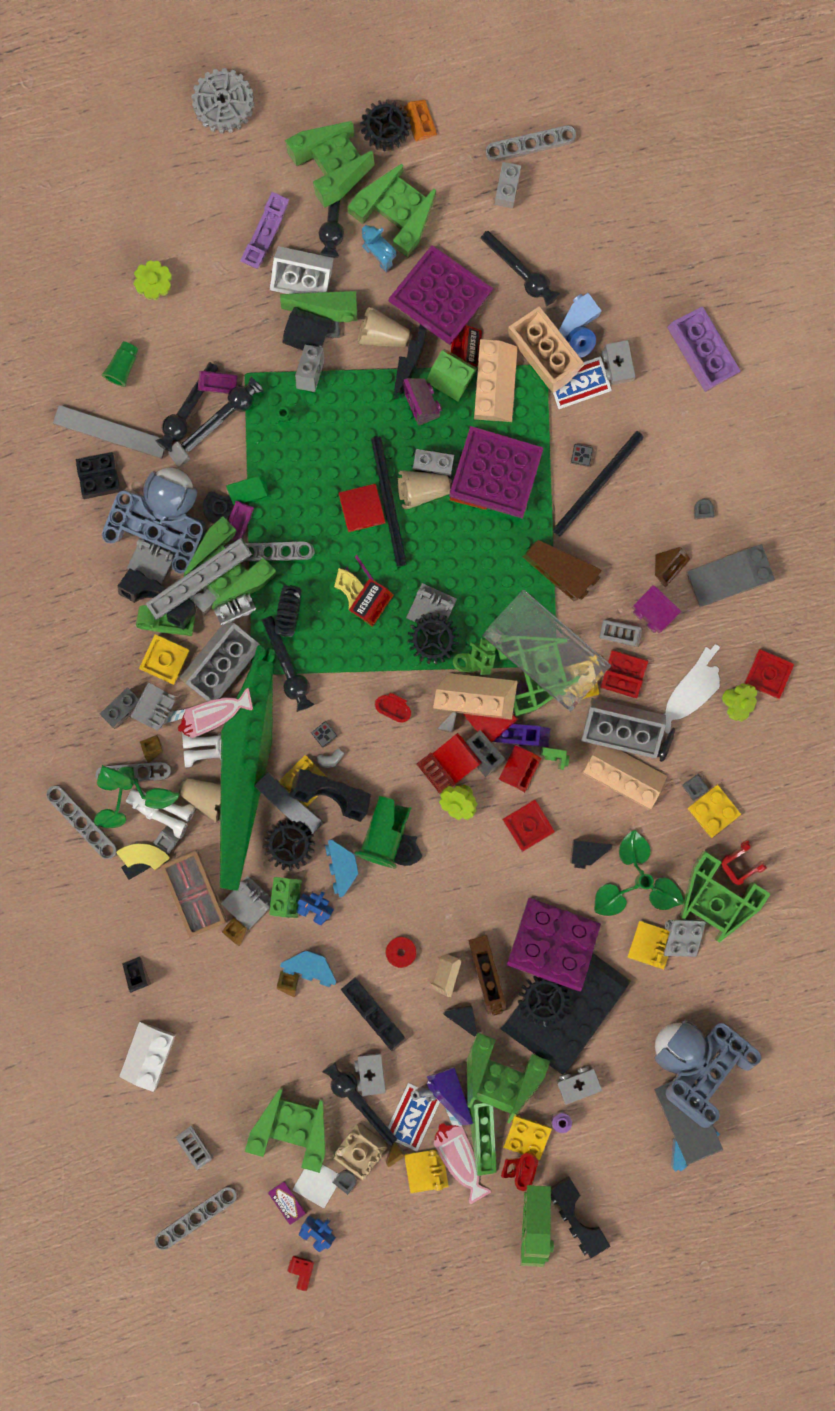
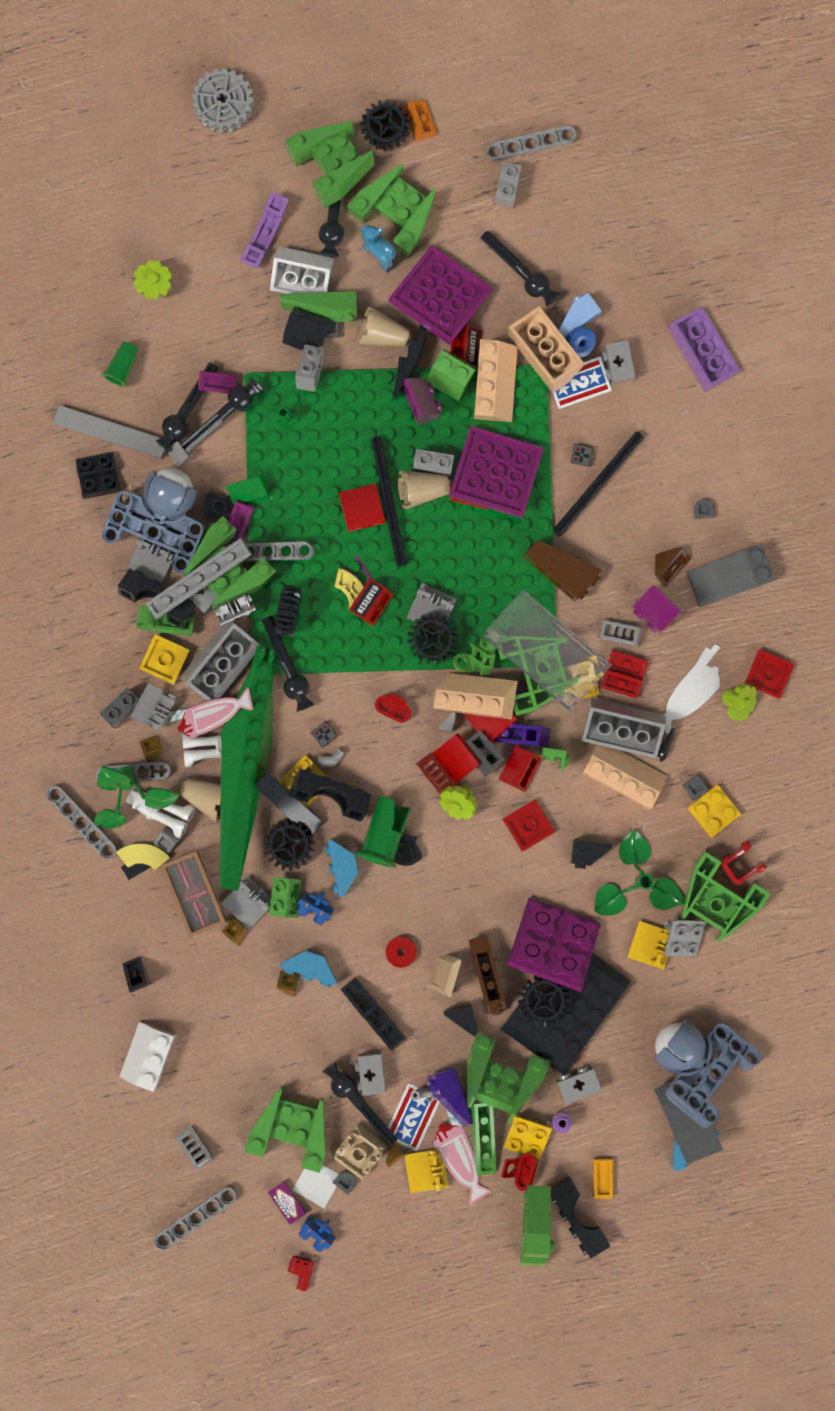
(602, 1178): none -> light orange tile

